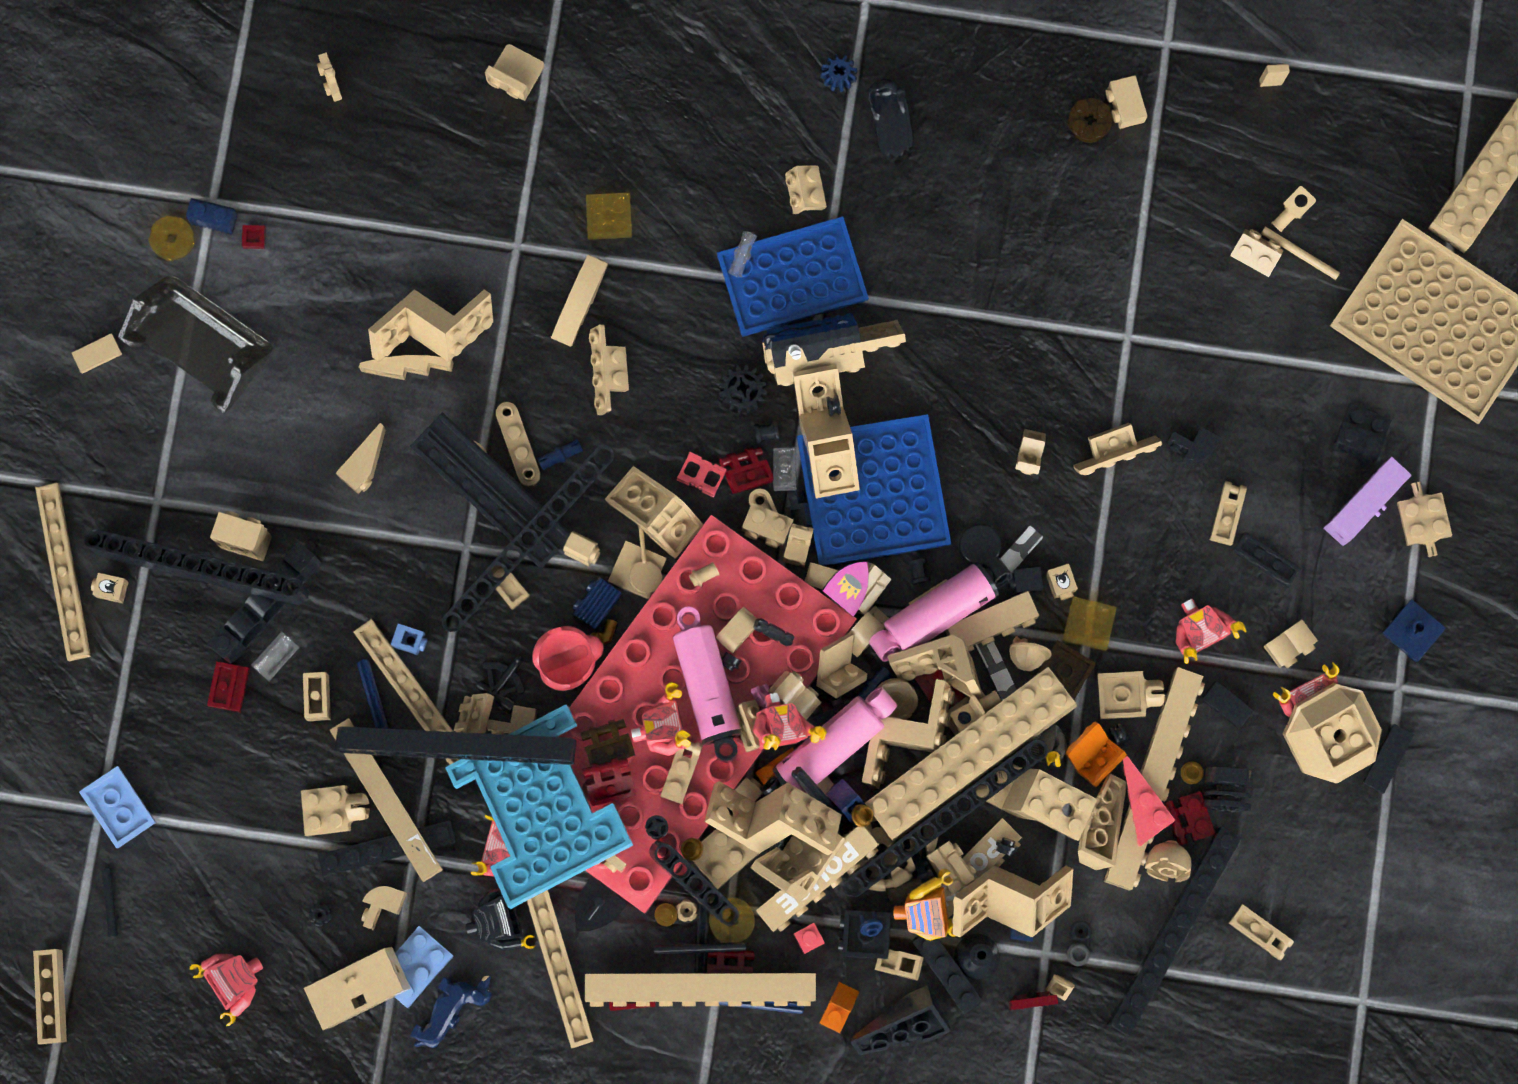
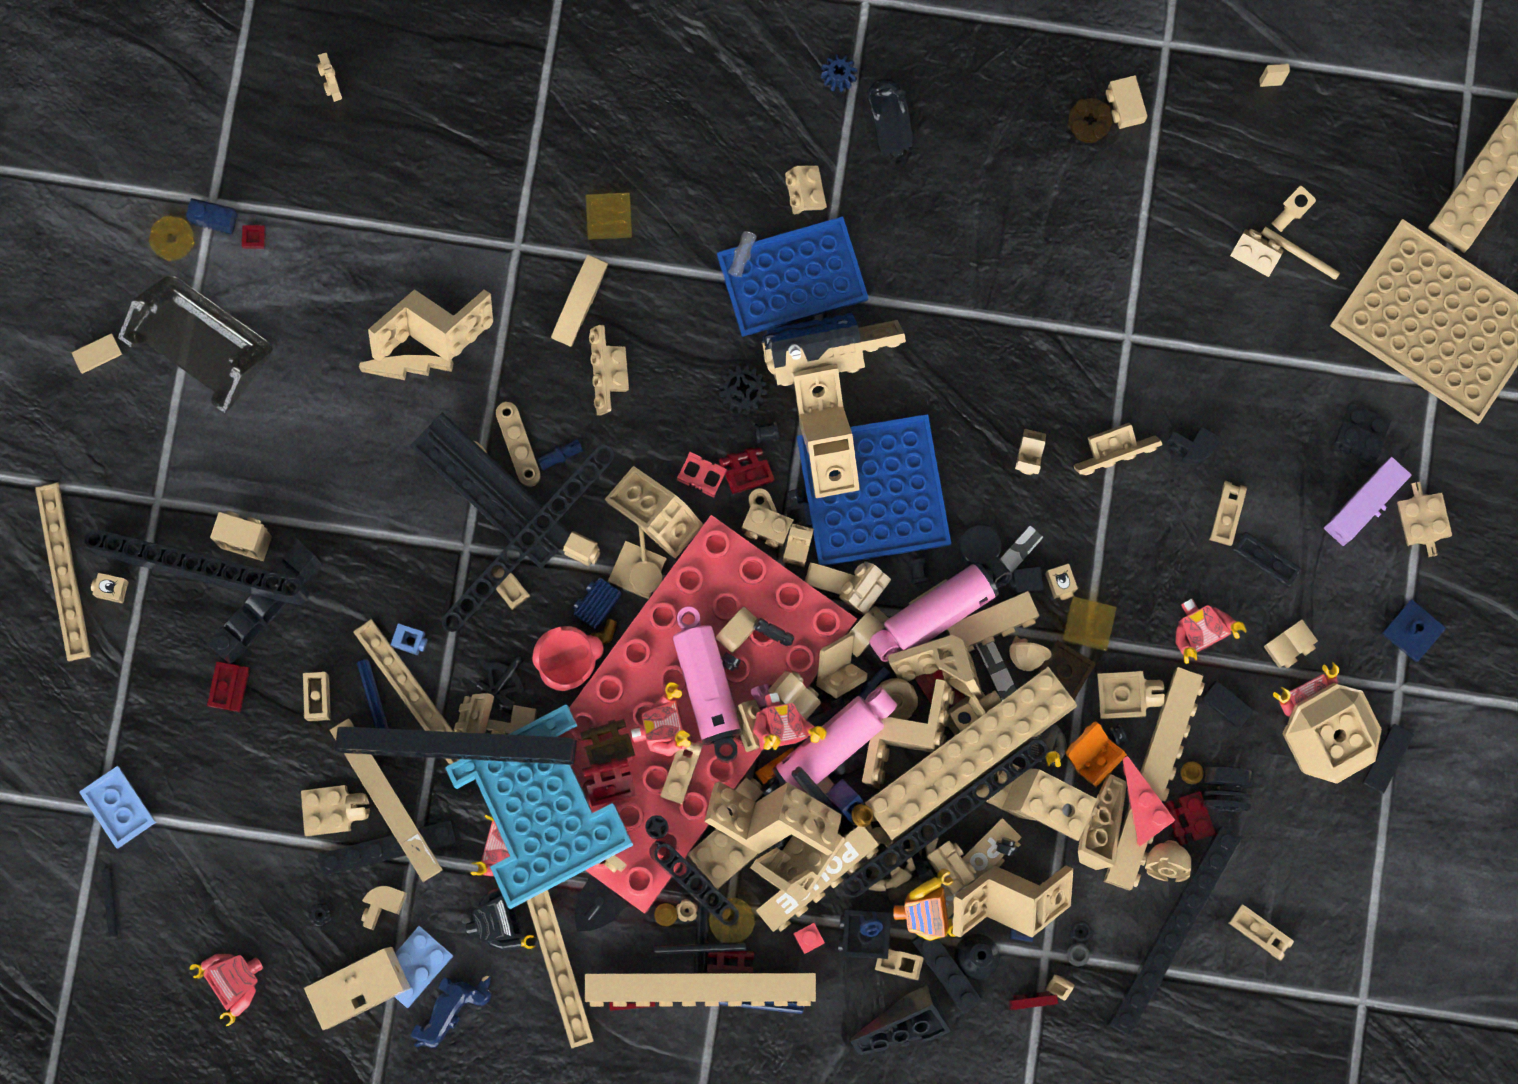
(50, 996): tan brick -> none
(275, 656): clear plate -> none
(362, 463): tan slope -> none
(515, 72): tan bracket -> none
(692, 849): pearl gold plate -> none
(703, 574): tan pin -> none
(784, 469): clear plate -> none
(833, 405): black bush -> none
(839, 1007): orange slope -> none
(849, 586): shield -> none

